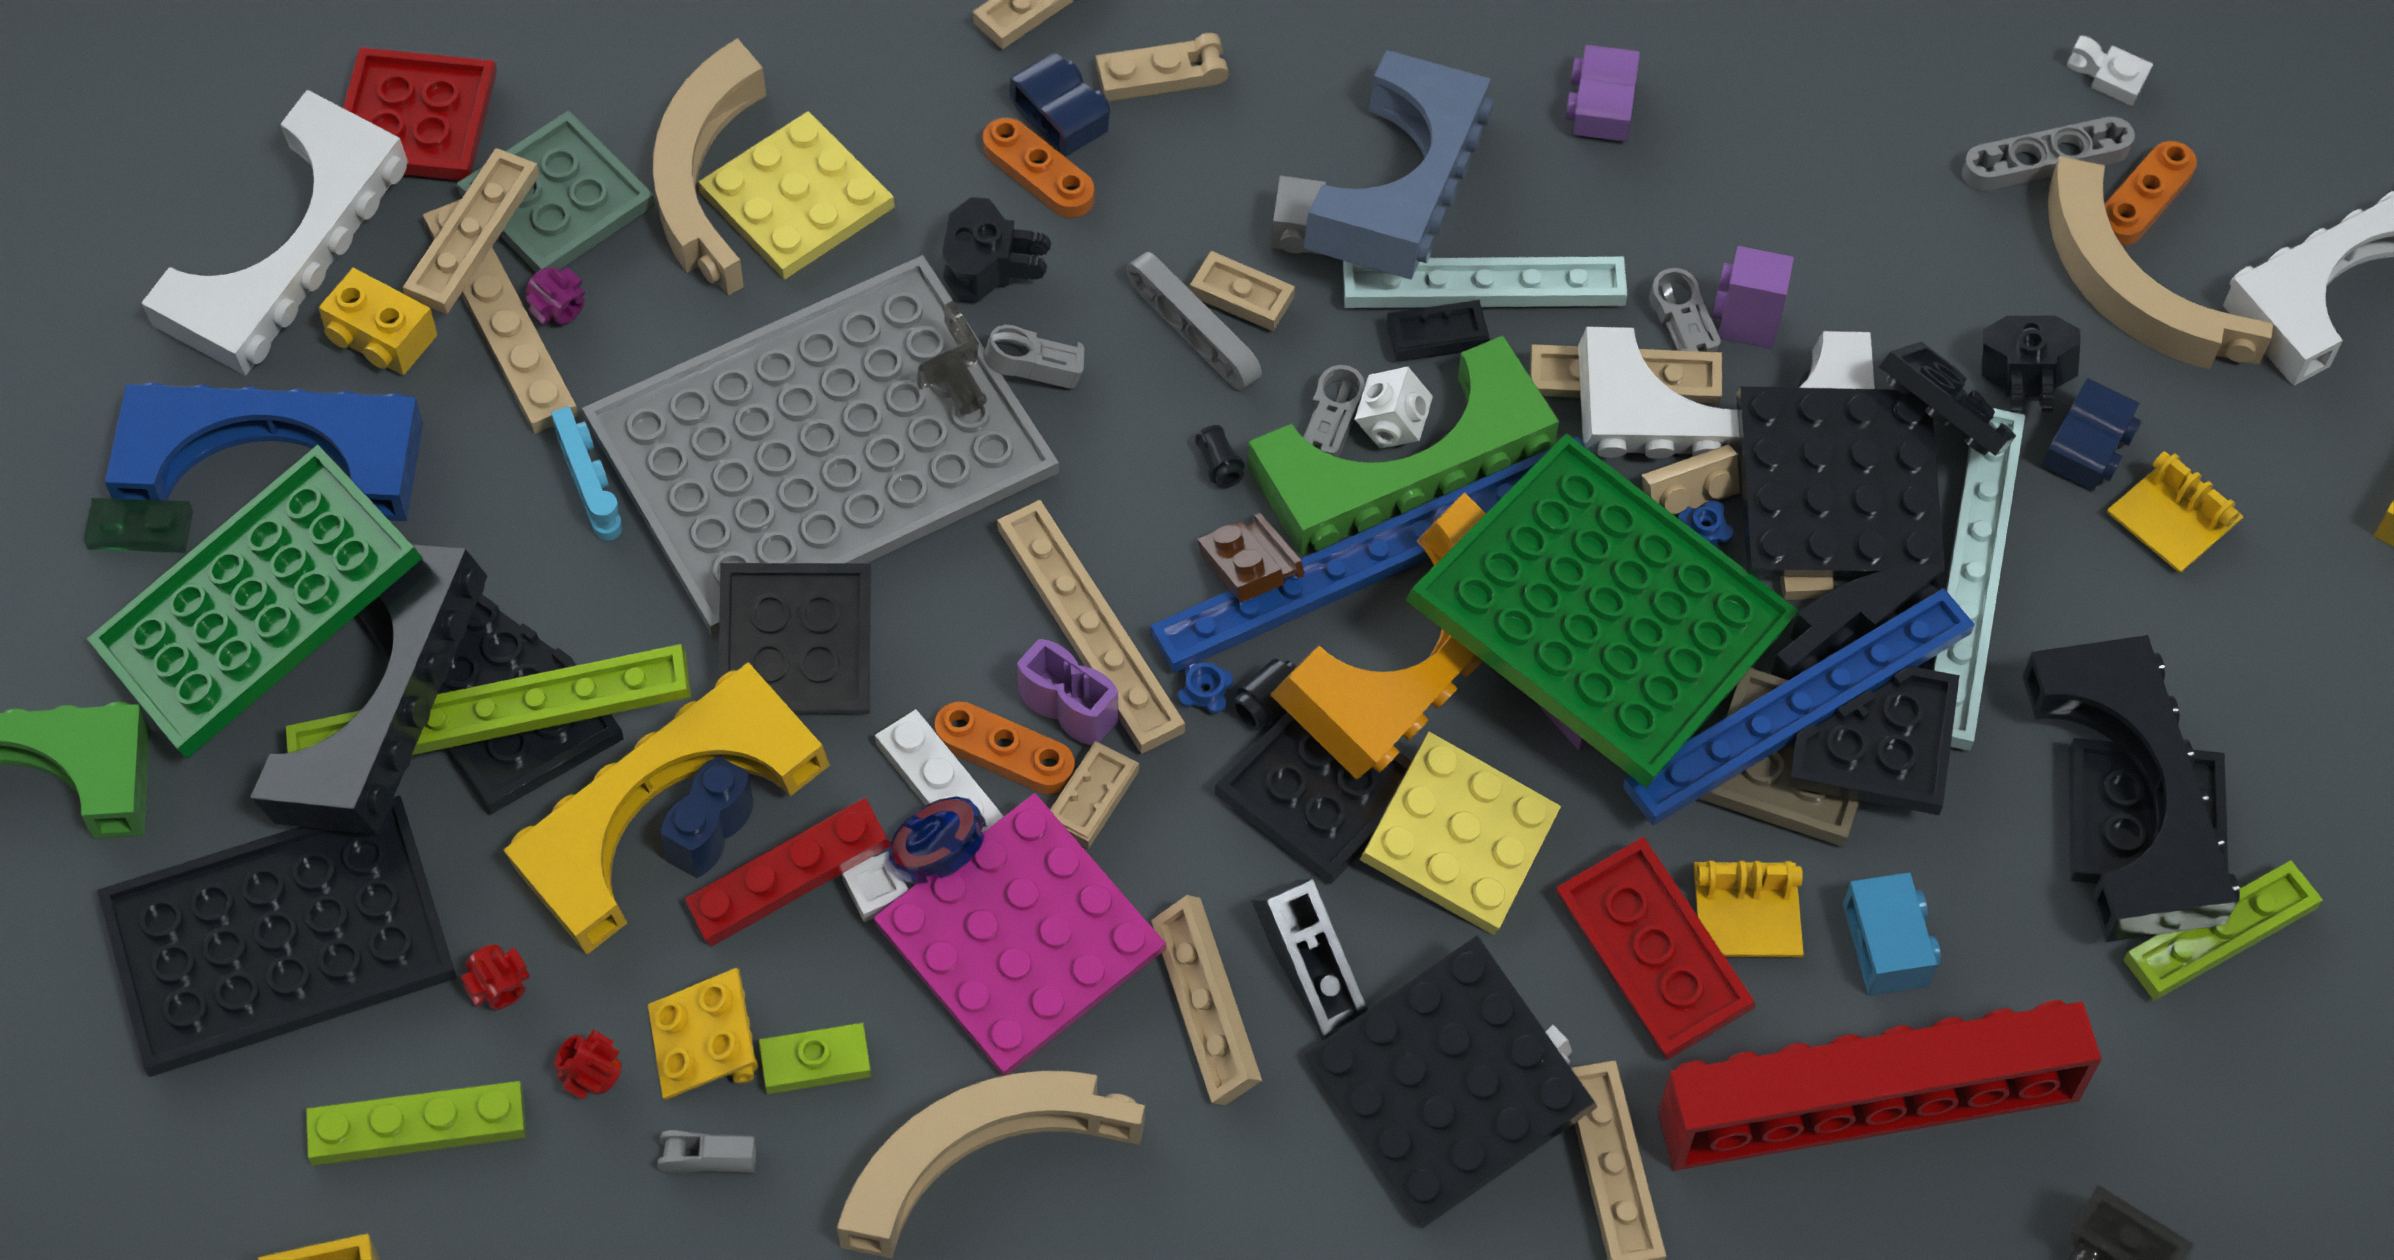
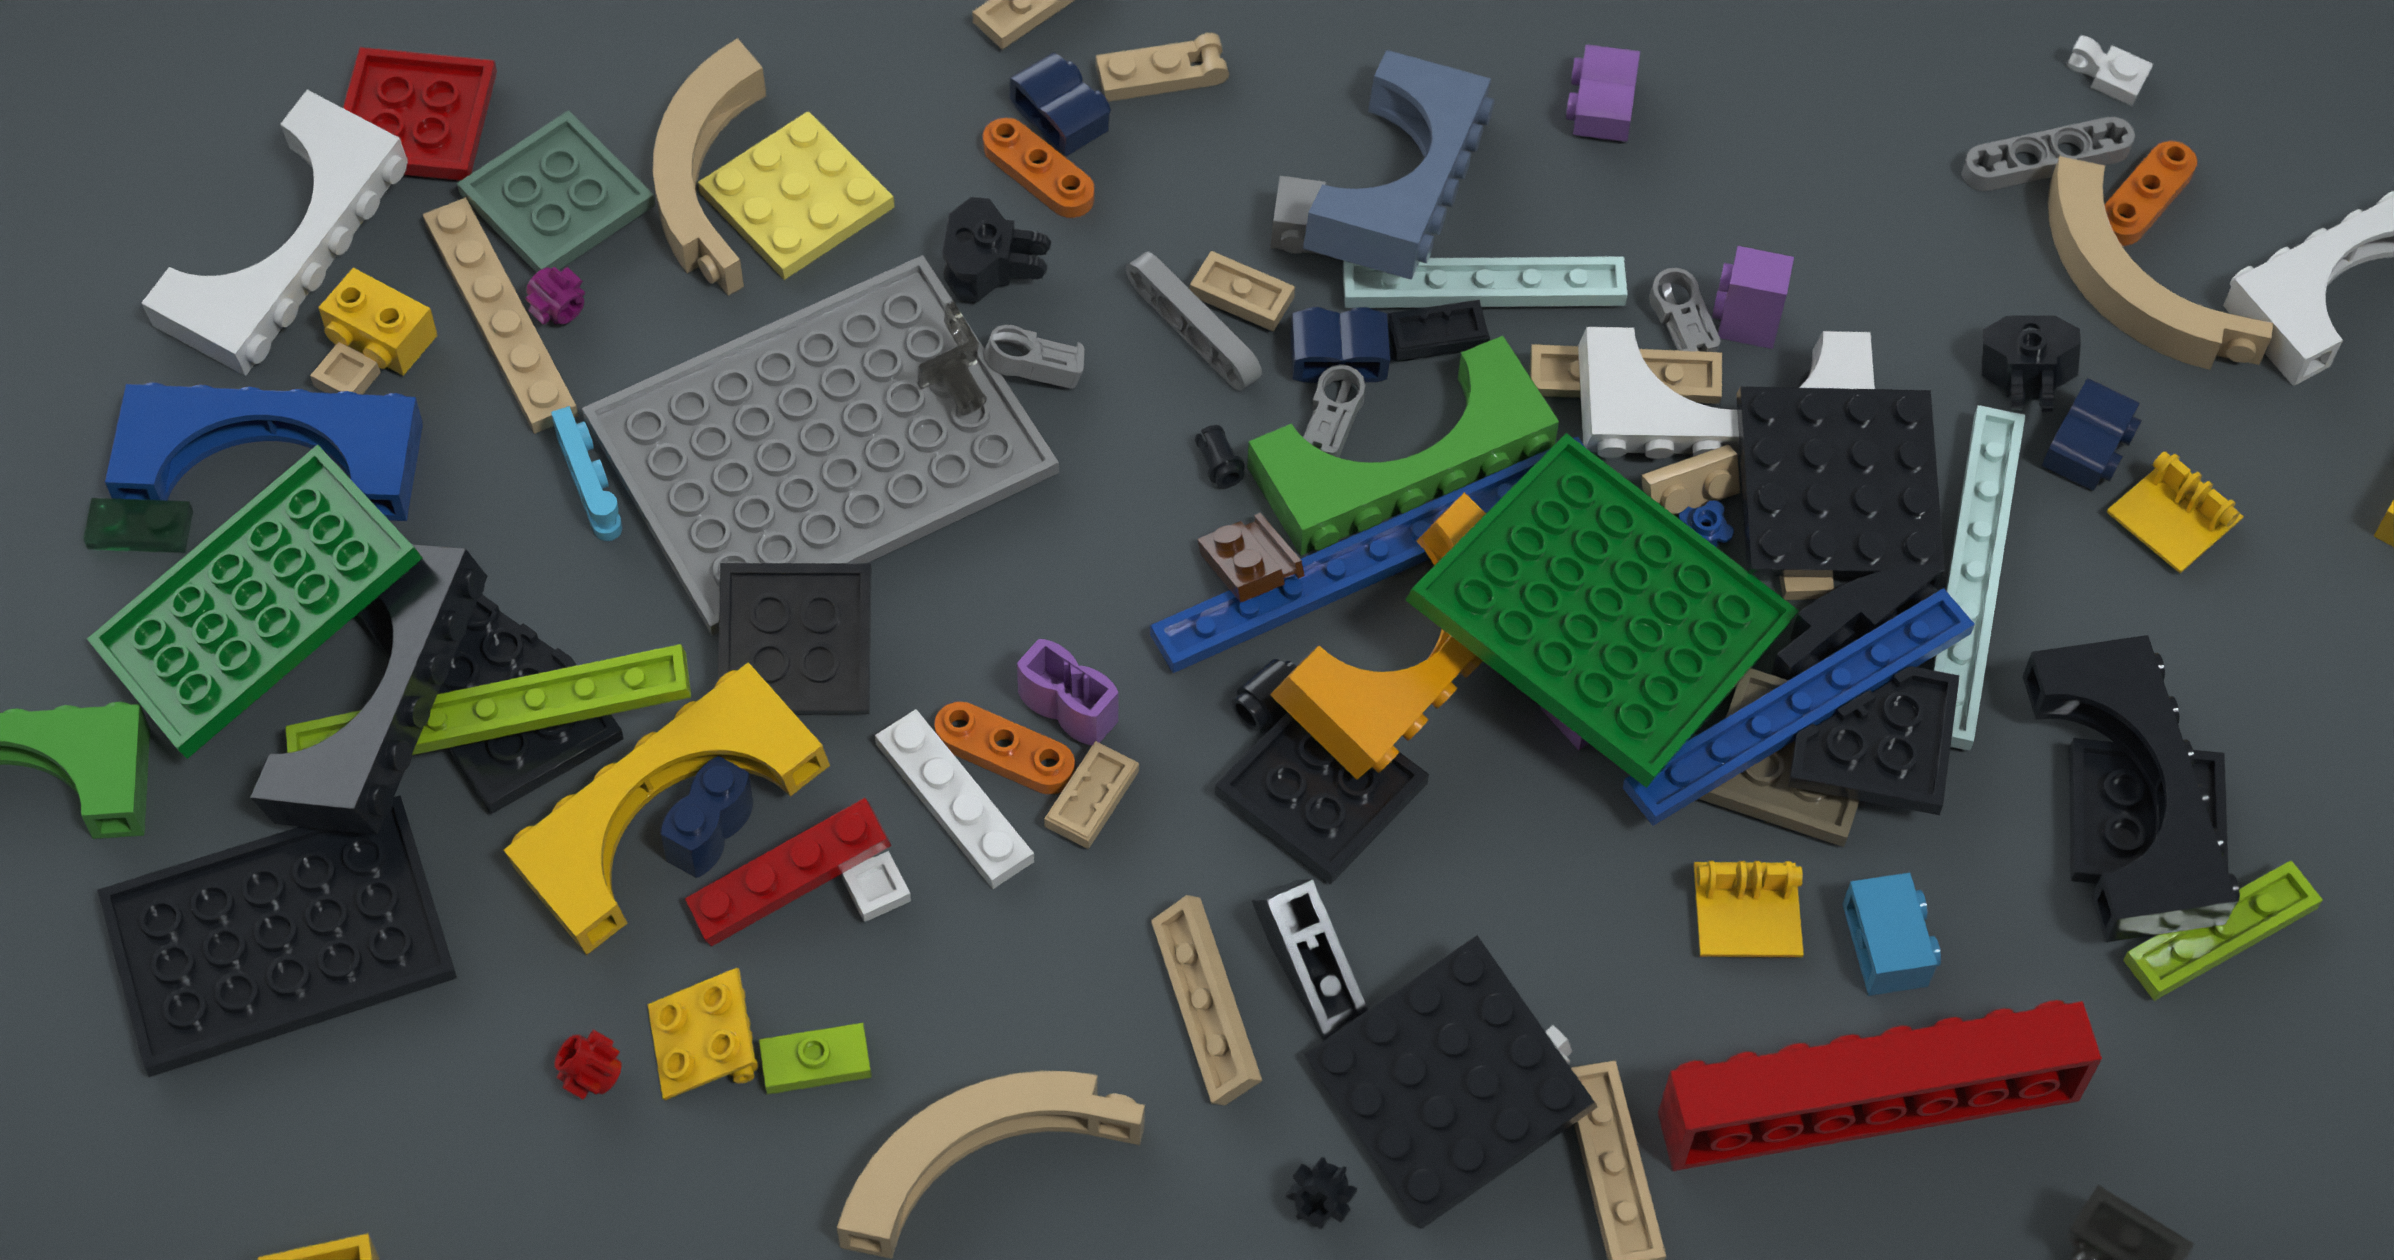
(345, 371): none -> tan plate
(415, 1123): lime plate -> none
(471, 231): tan plate -> none
(495, 976): red gear -> none
(716, 1152): light grey bar -> none
(937, 839): clear blue tile -> none
(1021, 936): dark pink plate -> none
(1090, 624): tan plate -> none
(1205, 675): blue plate -> none
(1313, 1204): none -> black gear
(1332, 339): none -> dark blue brick
(1394, 407): white brick -> none
(1460, 833): light yellow plate -> none
(1655, 948): red plate -> none
(1940, 385): black plate -> none

